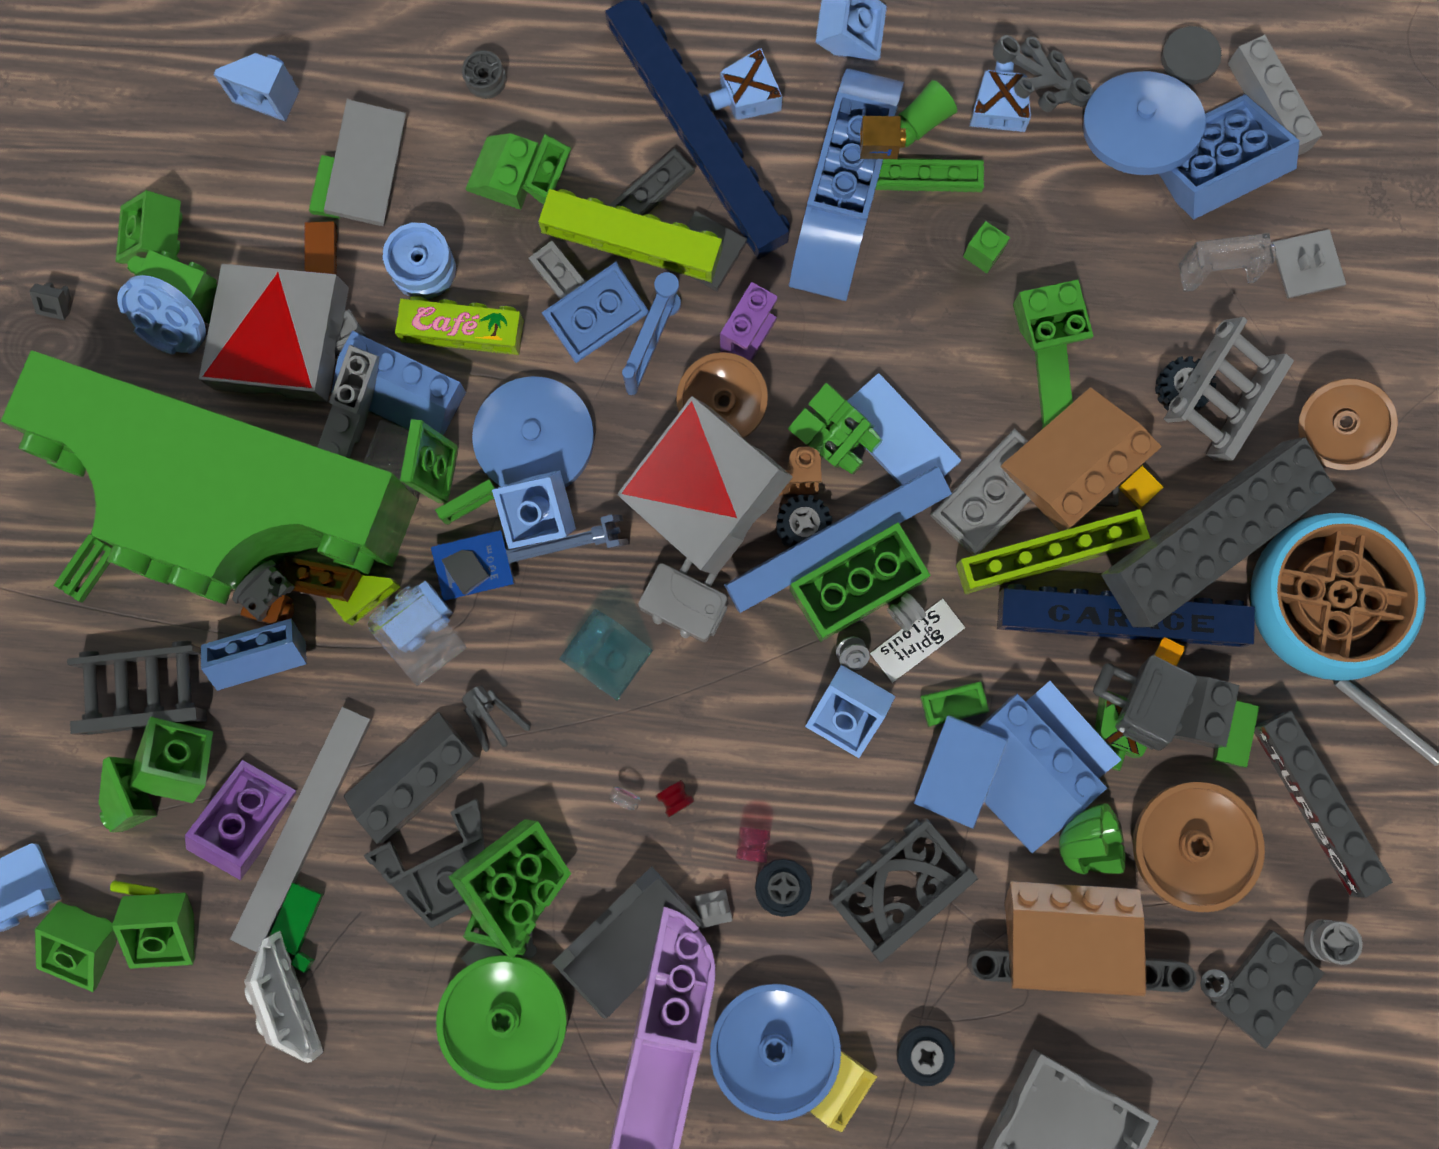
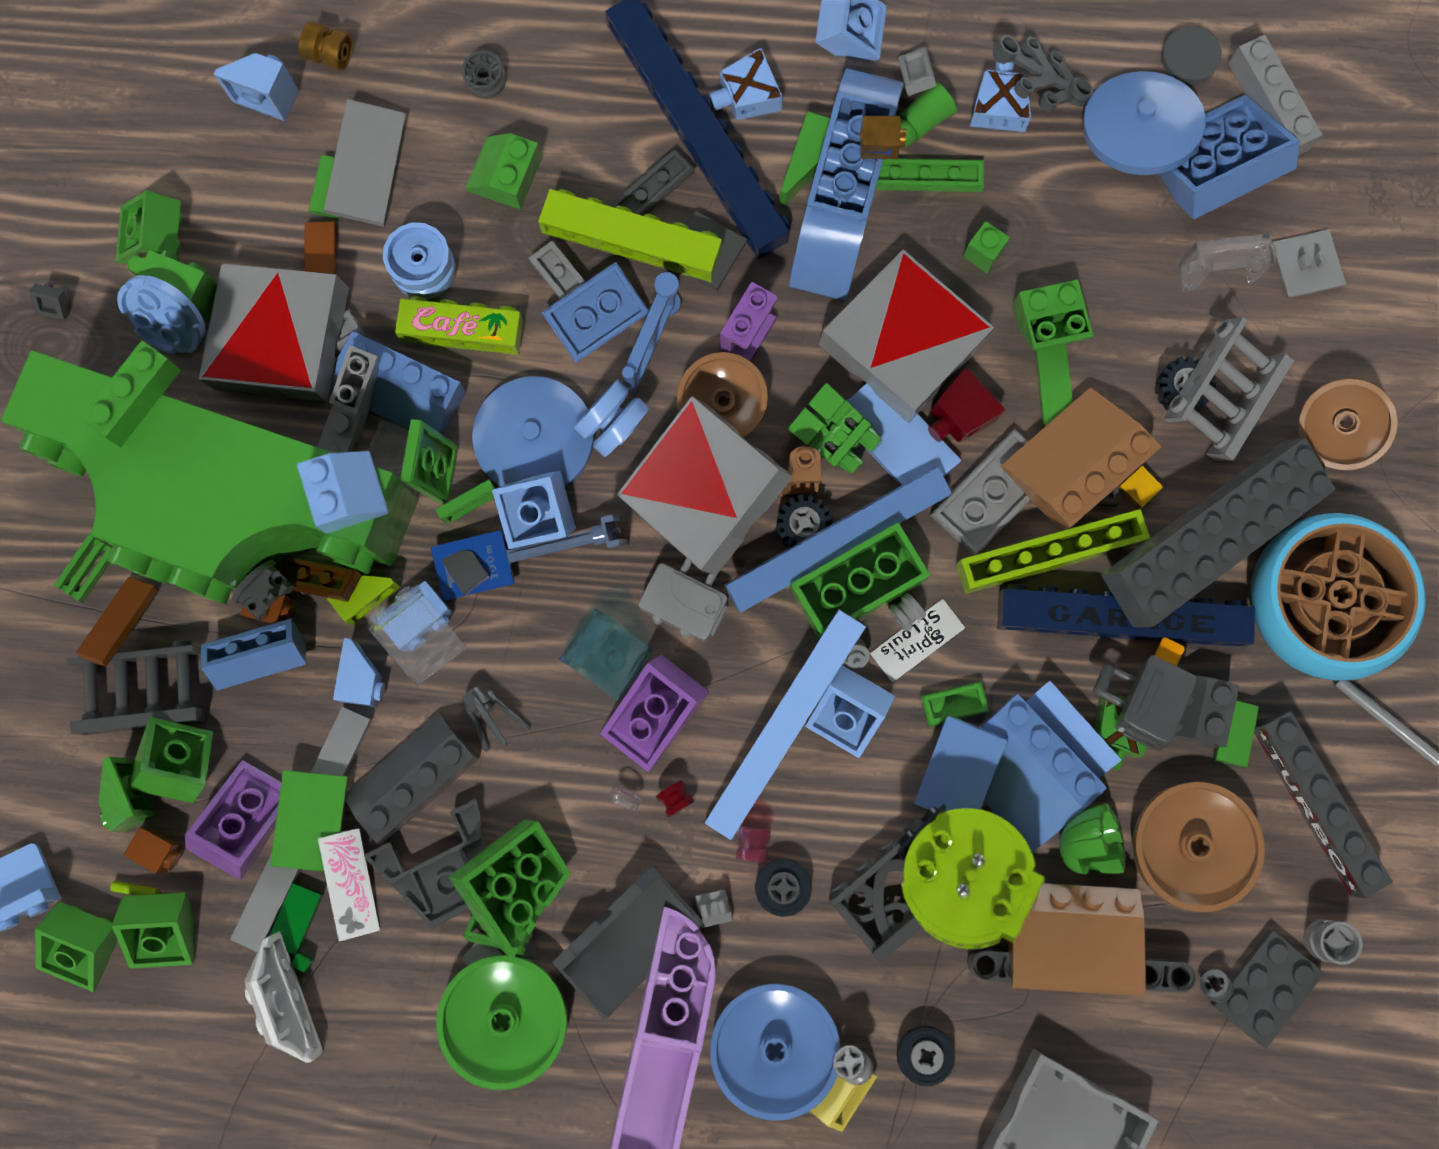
(117, 621): none -> dark orange tile
(130, 394): none -> bright green brick
(153, 850): none -> dark orange brick
(307, 810): none -> bright green tile
(325, 46): none -> pearl gold wheel
(342, 489): none -> light blue slope
(348, 884): none -> white sticker
(357, 677): none -> light blue slope
(546, 168): bright green slope -> none
(611, 418): none -> light blue wheel
(654, 712): none -> medium lavender slope
(785, 724): none -> light blue tile
(805, 156): none -> bright green slope
(846, 1061): none -> light grey wheel
(905, 335): none -> light grey tile
(917, 71): none -> light grey tile
(964, 409): none -> dark red torso
(968, 877): none -> lime piece

